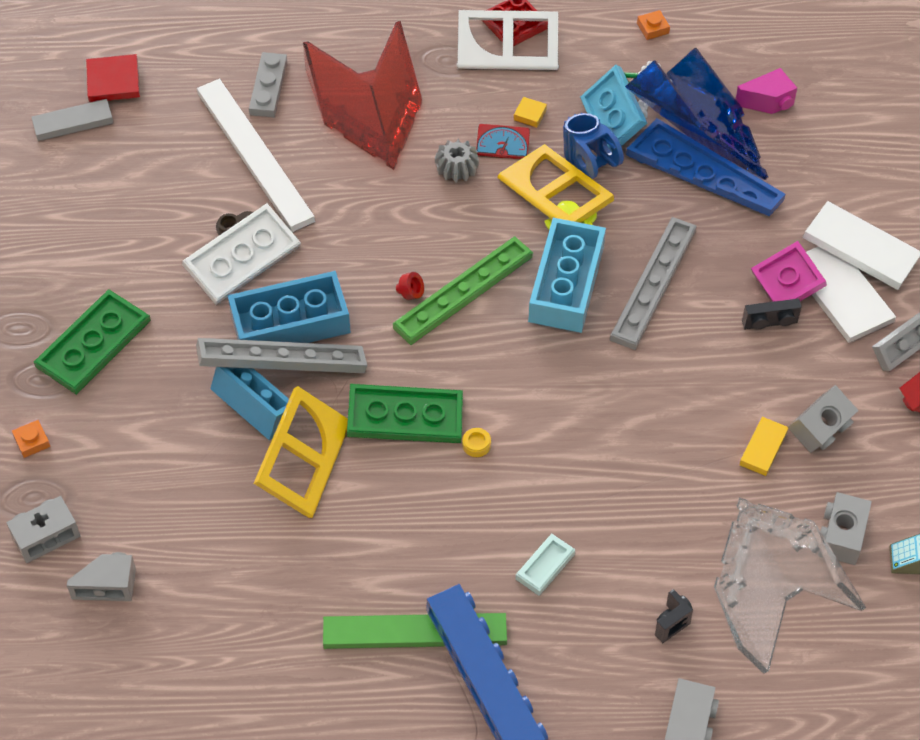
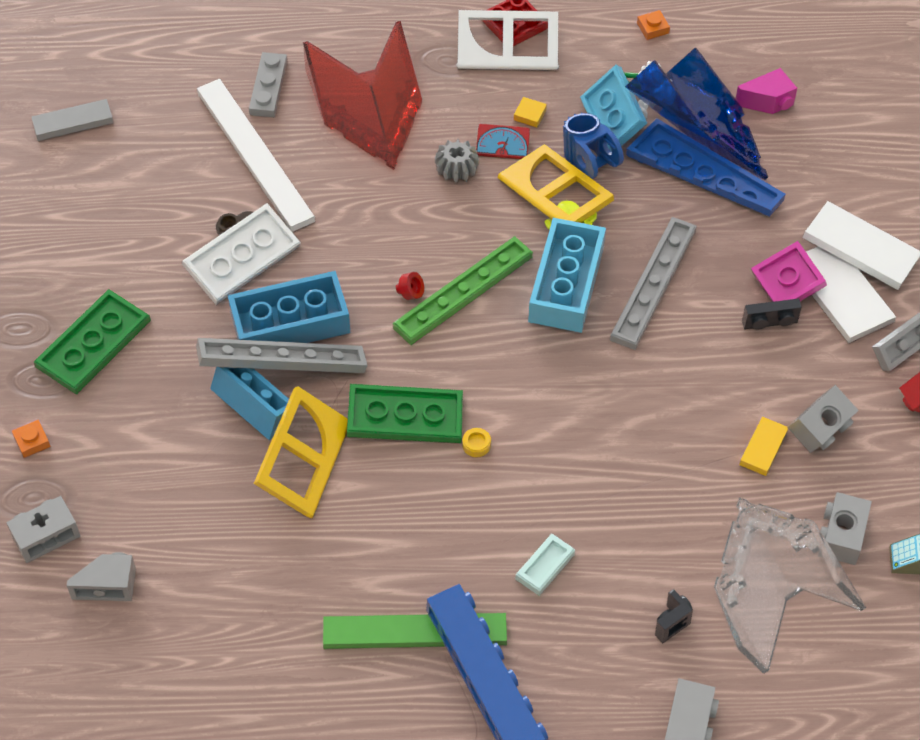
(112, 78): tile -> none

